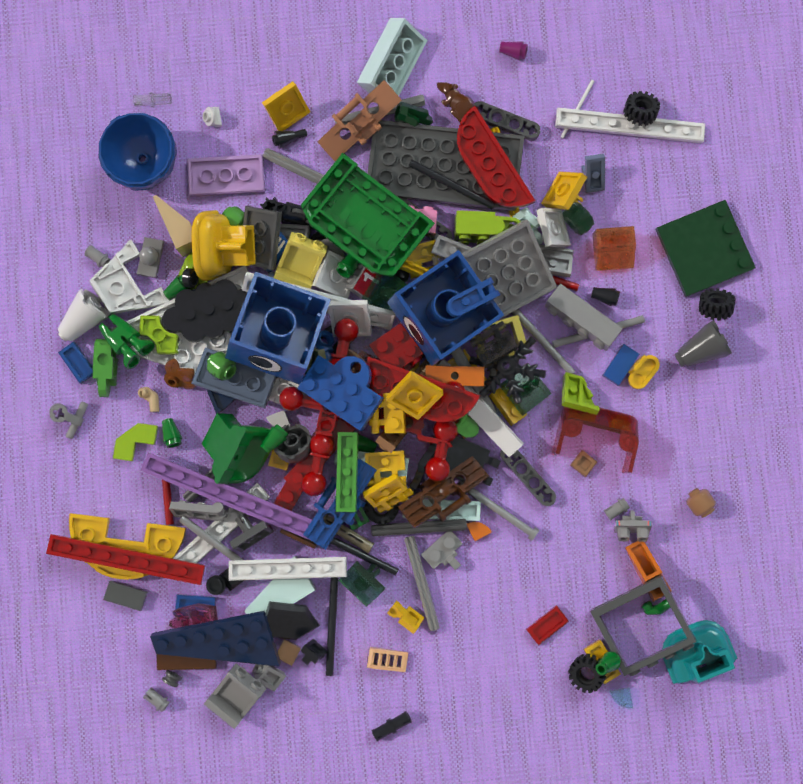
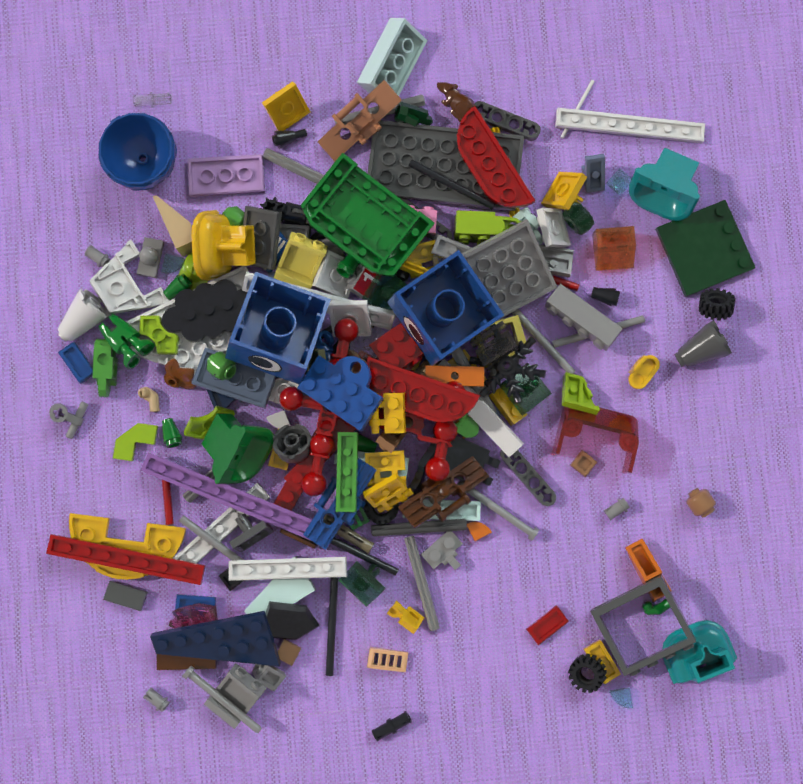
(171, 678): dark grey bush -> none
(172, 263): none -> clear light blue tile
(189, 277): black tile -> none
(198, 426): none -> lime tile
(199, 511): light grey plate -> none
(212, 117): white plate -> none
(216, 585): black plate -> none
(221, 699): none -> light grey bar
(274, 438): green cone -> none
(313, 652): black tile -> none
(414, 395): yellow tile -> none
(471, 298): blue plate -> none
(514, 49): magenta cone -> none
(609, 662): green cone -> none
(619, 181): none -> clear light blue plate
(620, 364): blue tile -> none
(632, 524): light grey hips -> none
(639, 115): black tyre -> none
(666, 186): none -> teal piece

